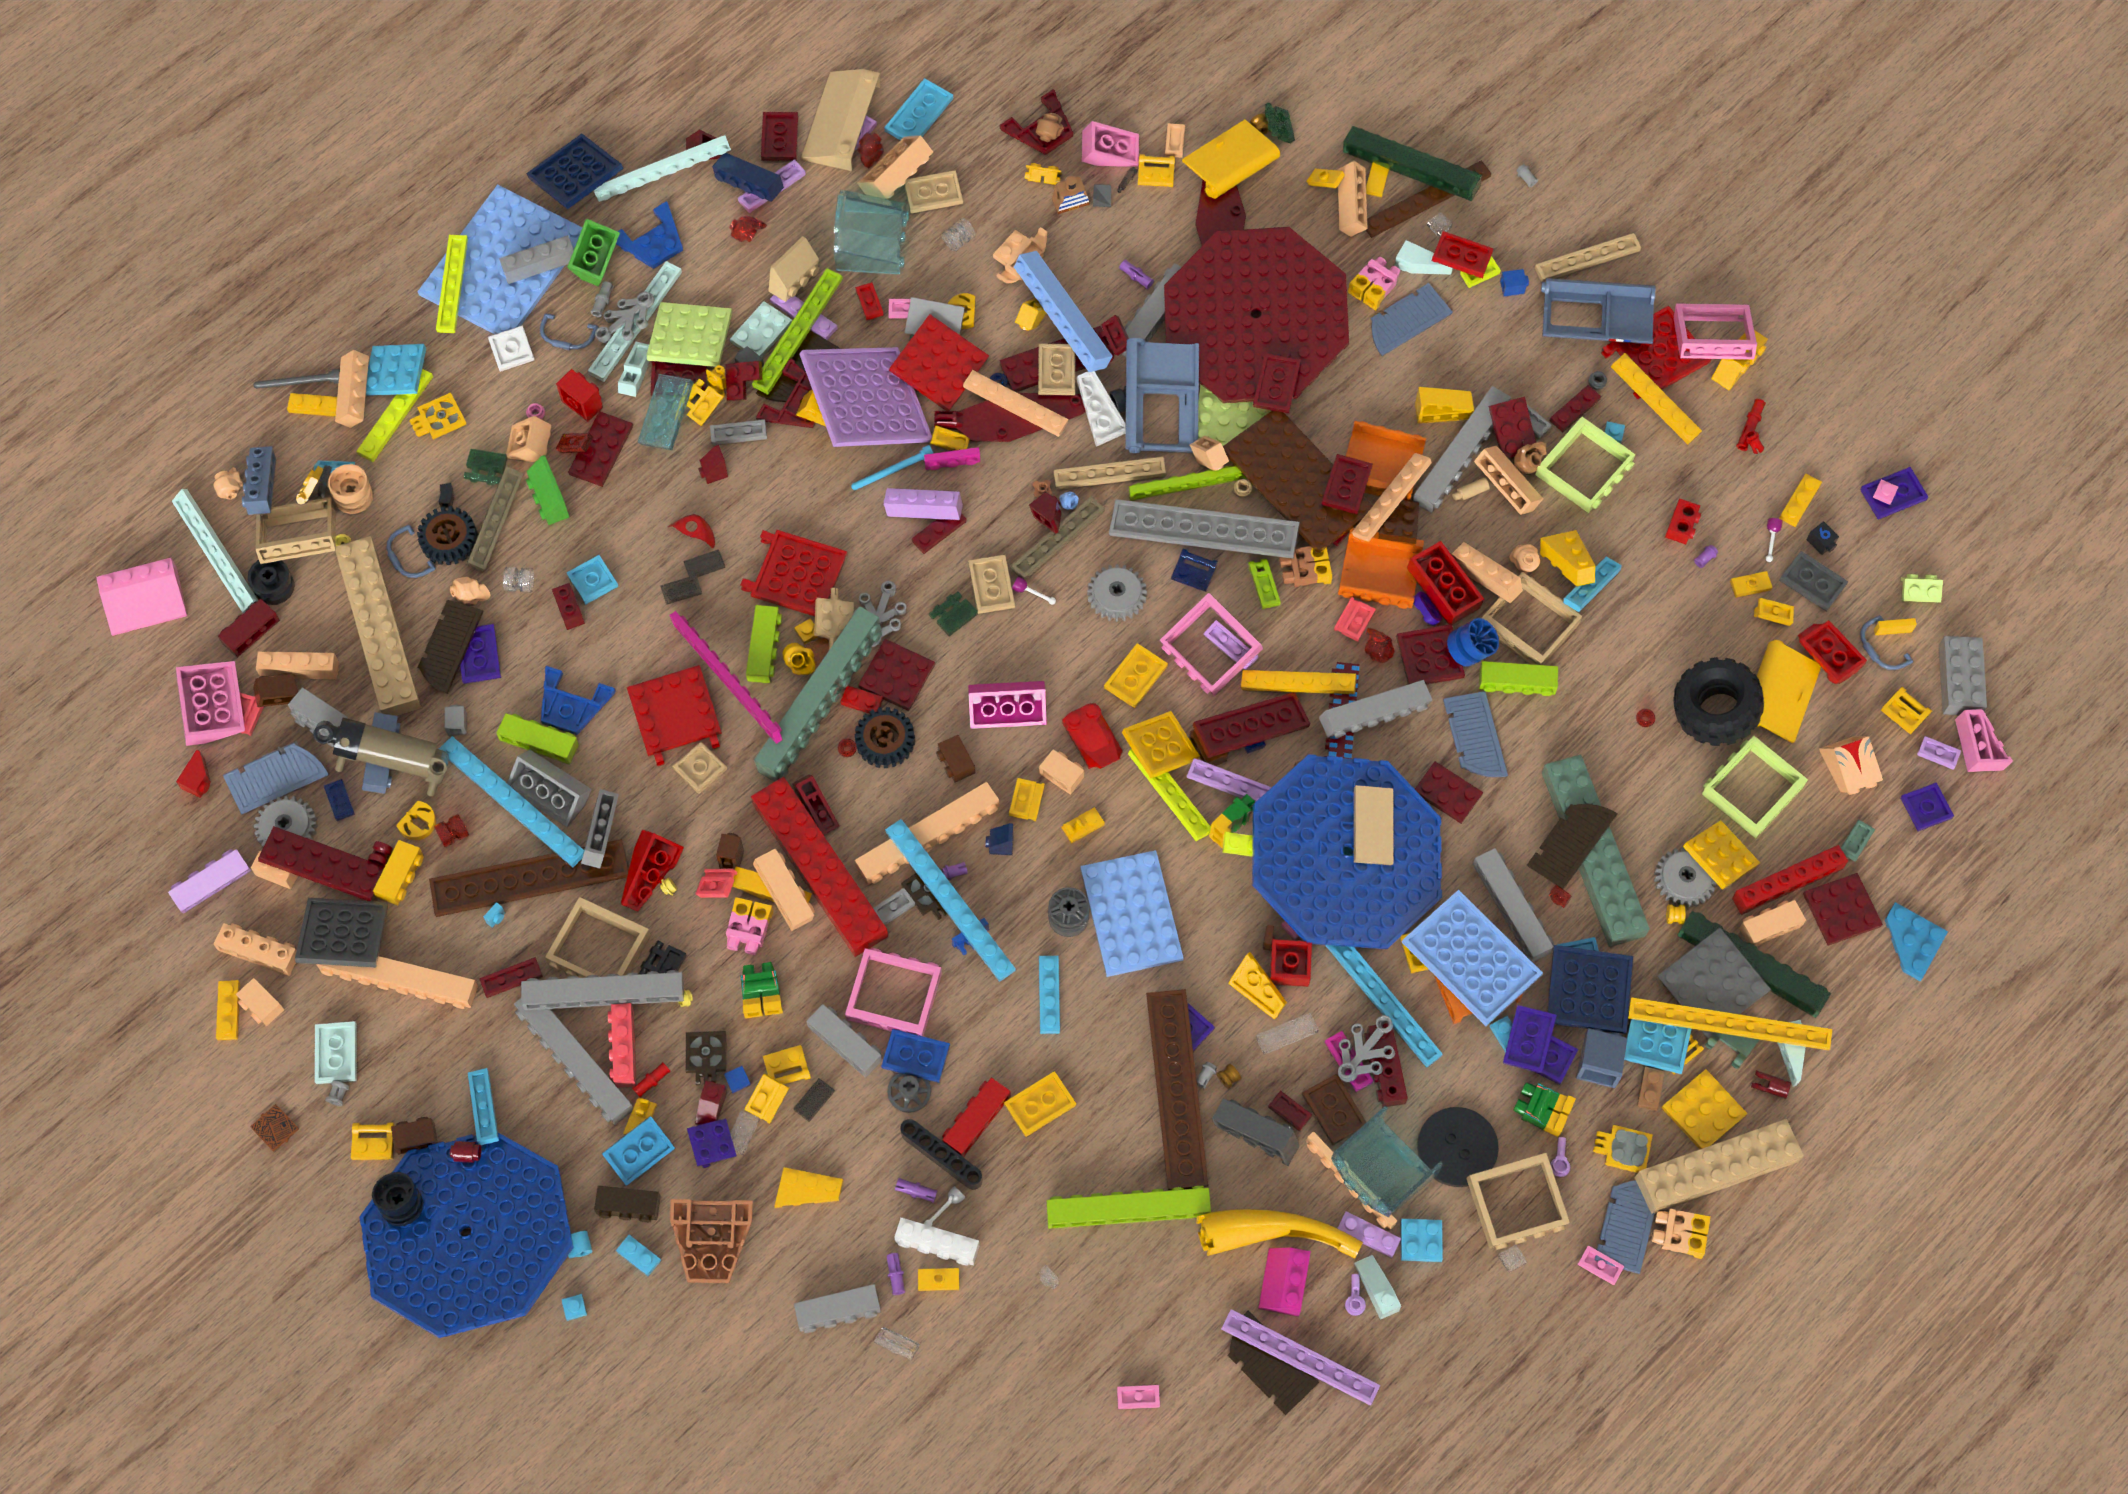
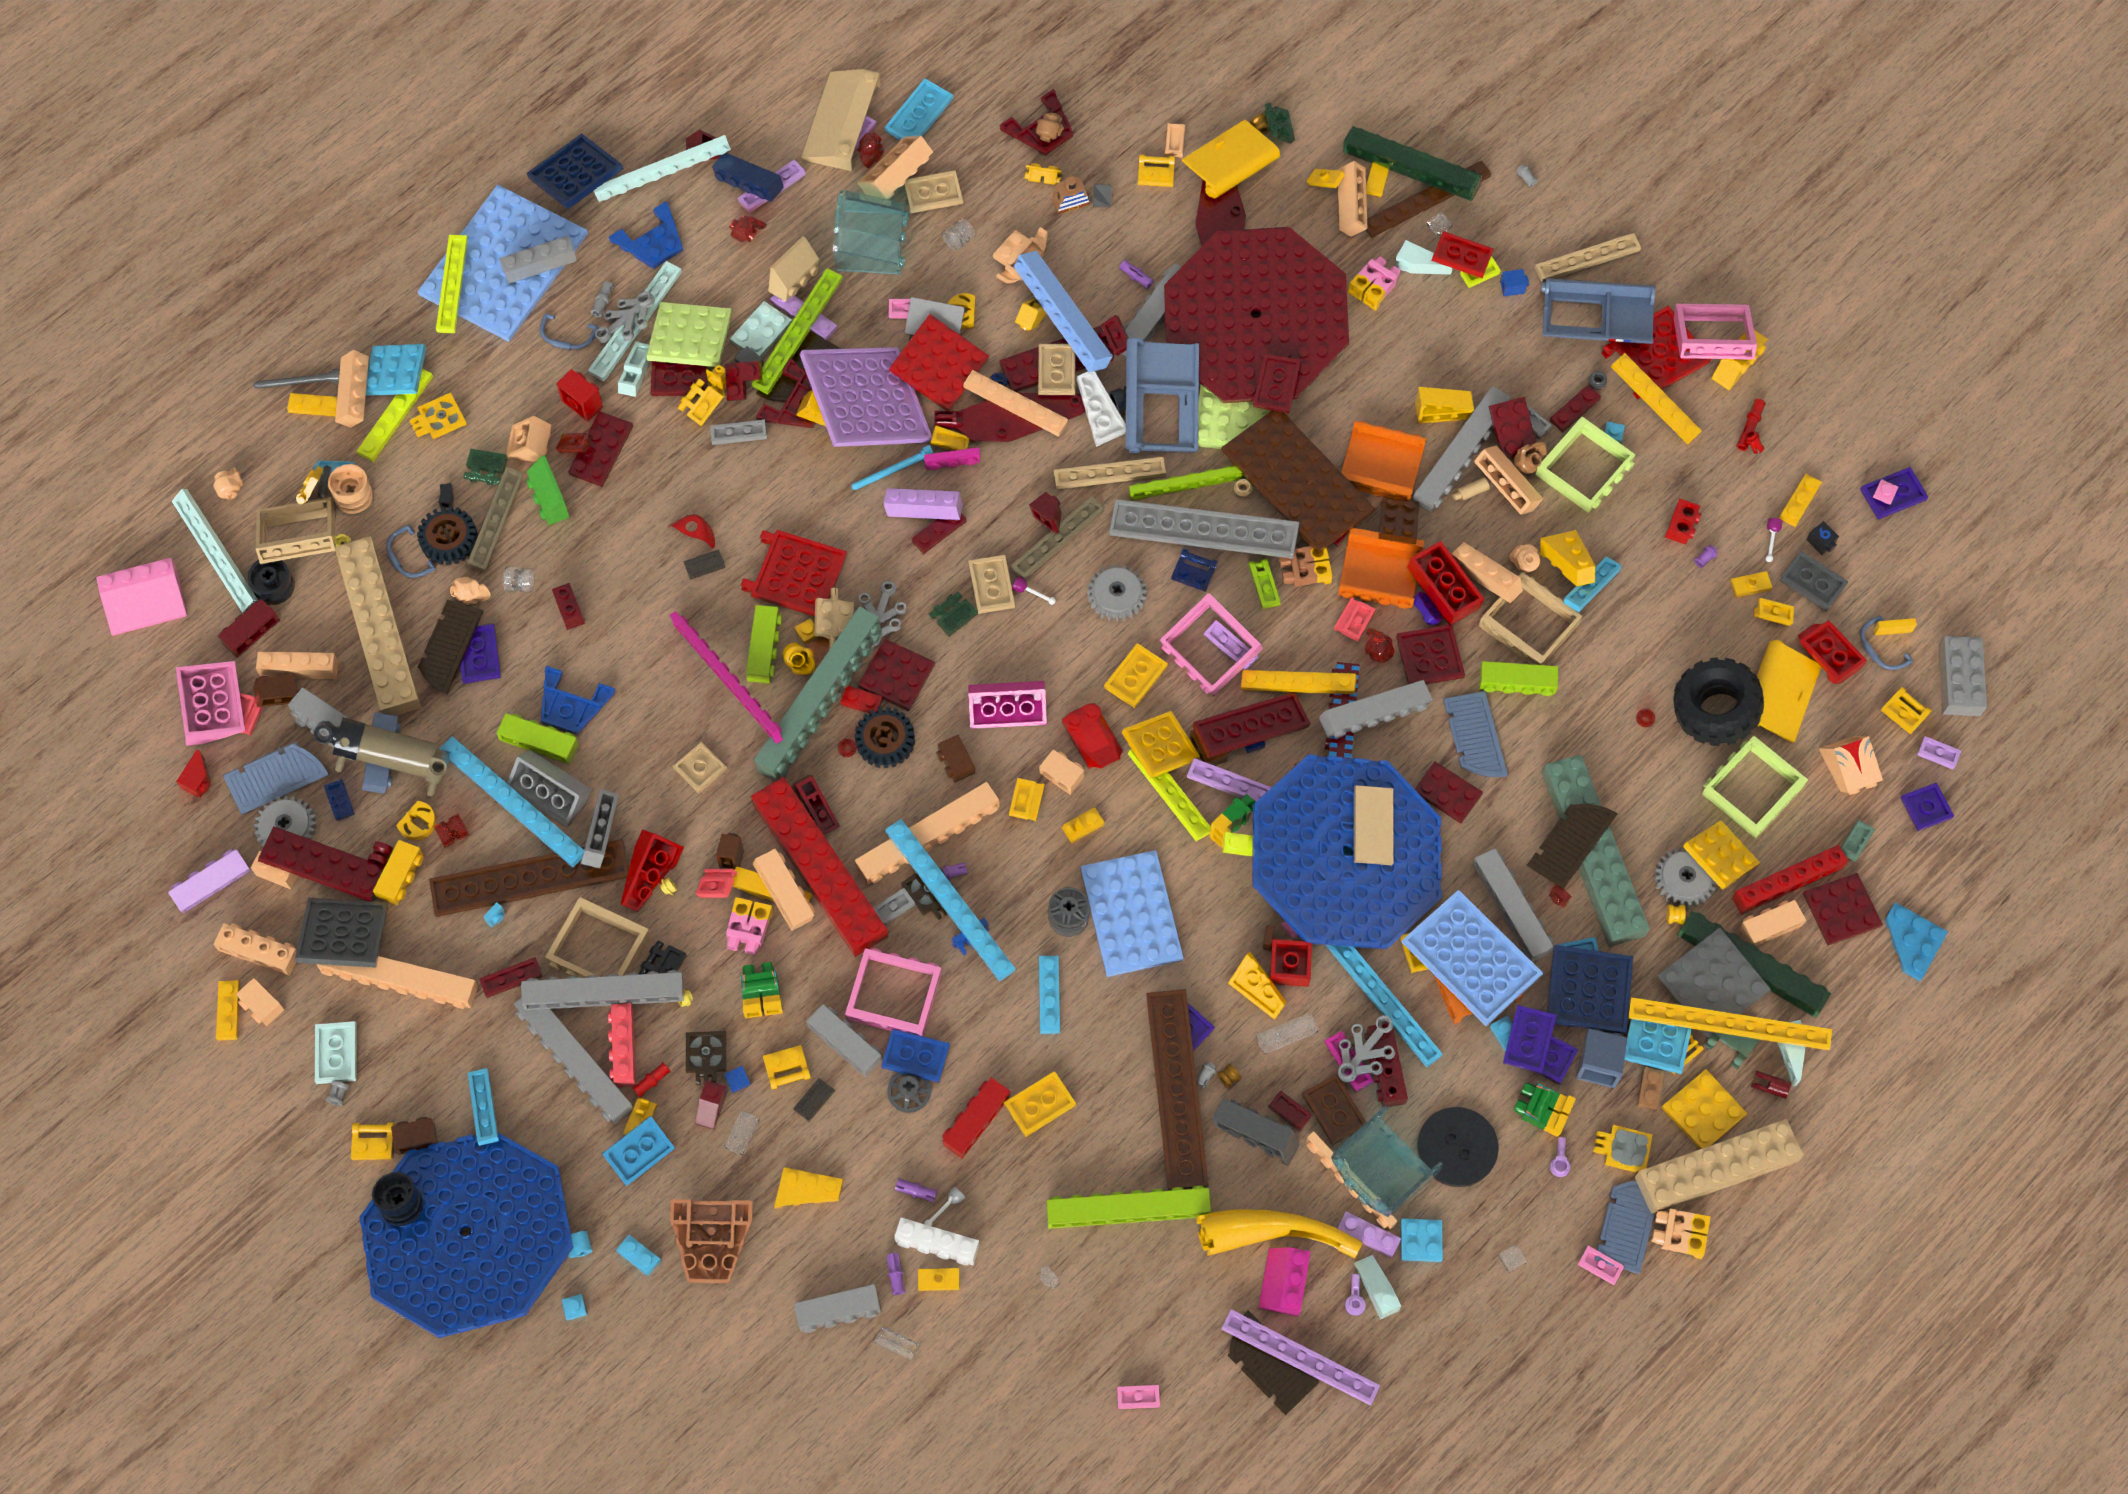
(259, 480): sand blue brick -> none
(274, 1127): dark orange piece -> none
(455, 720): light grey brick -> none
(465, 1151): dark red brick -> none
(511, 348): white plate -> none
(535, 408): bright pink plate -> none
(592, 579): medium azure plate -> none
(593, 252): bright green slope -> none
(627, 1203): dark brown brick -> none
(665, 412): clear light blue plate -> none
(674, 711): red plate -> none
(681, 589): clear smoke plate -> none
(711, 1142): dark purple hinge -> none
(713, 465): dark red slope -> none
(767, 1098): yellow plate -> none
(779, 136): dark red plate -> none
(869, 301): red plate -> none
(937, 1145): black beam -> none
(1000, 840): dark blue slope -> none
(1038, 485): nougat plate -> none
(1069, 500): light blue plate -> none
(1109, 146): bright pink slope -> none
(1131, 173): clear smoke piece -> none
(1209, 453): light nougat brick -> none
(1347, 484): dark red plate -> none
(1391, 497): light nougat plate -> none
(1408, 318): sand blue piece -> none
(1473, 642): blue wheel -> none
(1519, 1237): tan window -> none
(1922, 589): yellowish green bracket -> none
(1979, 743): bright pink wedge -> none

